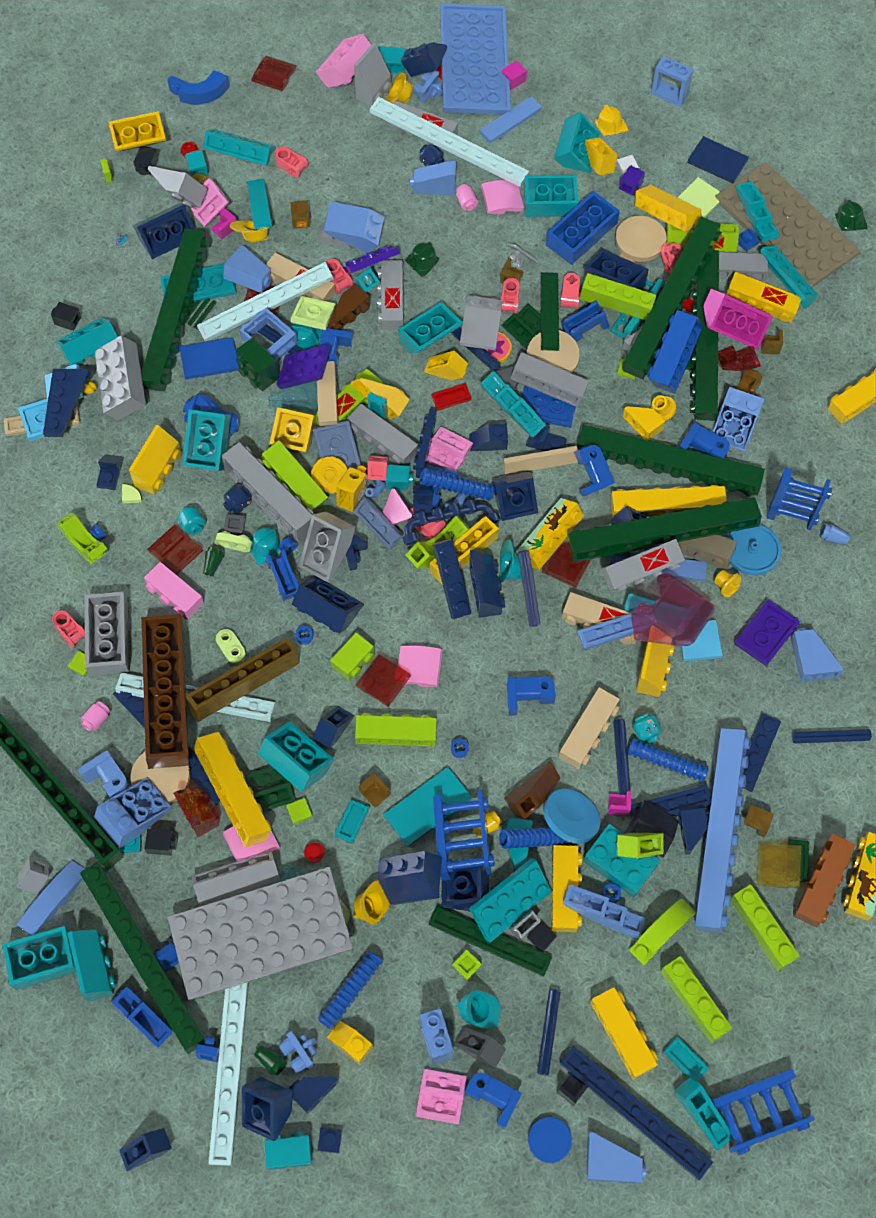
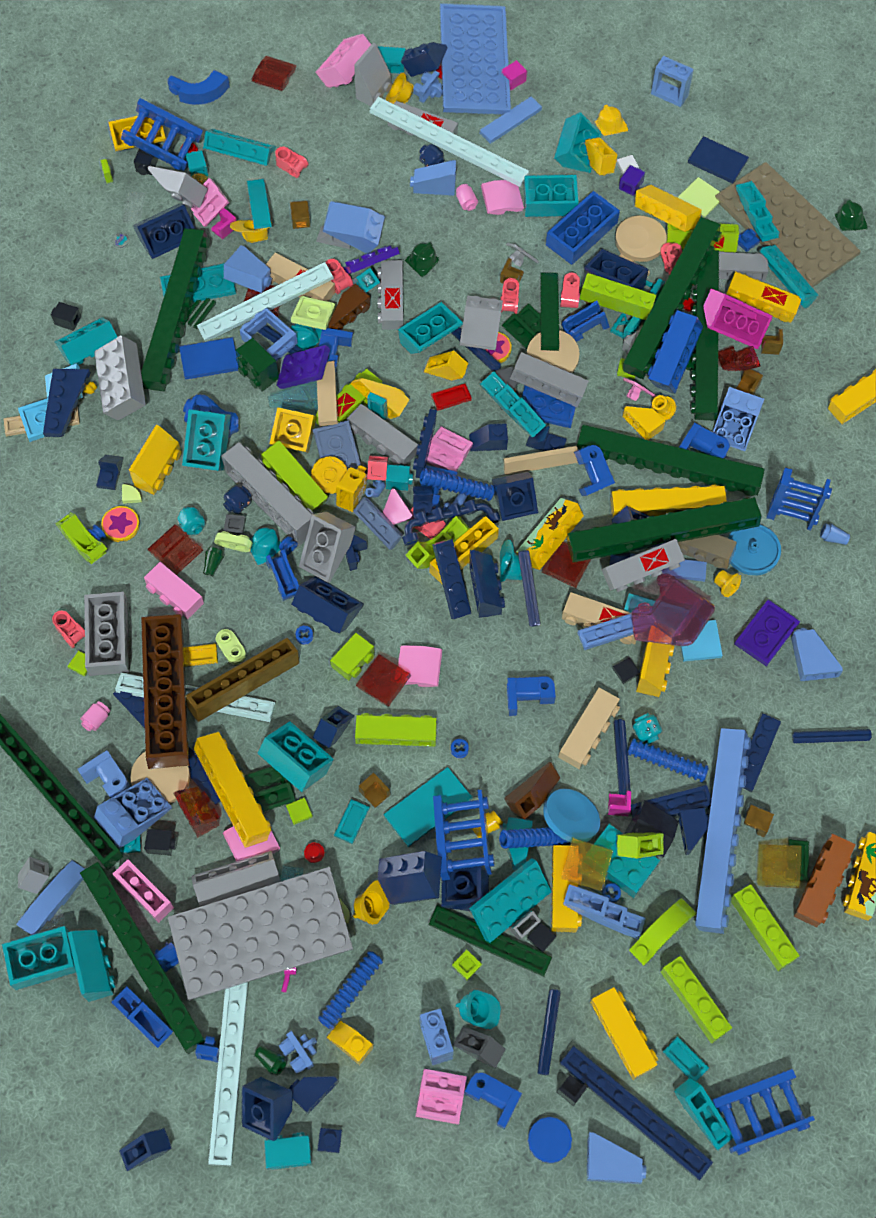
(120, 524): none -> tile
(143, 891): none -> bright pink brick
(167, 119): none -> blue fence
(200, 655): none -> yellow tile
(293, 971): none -> dark pink hand
(587, 864): none -> clear yellow plate
(626, 670): none -> black tile
(635, 391): none -> bright pink piece

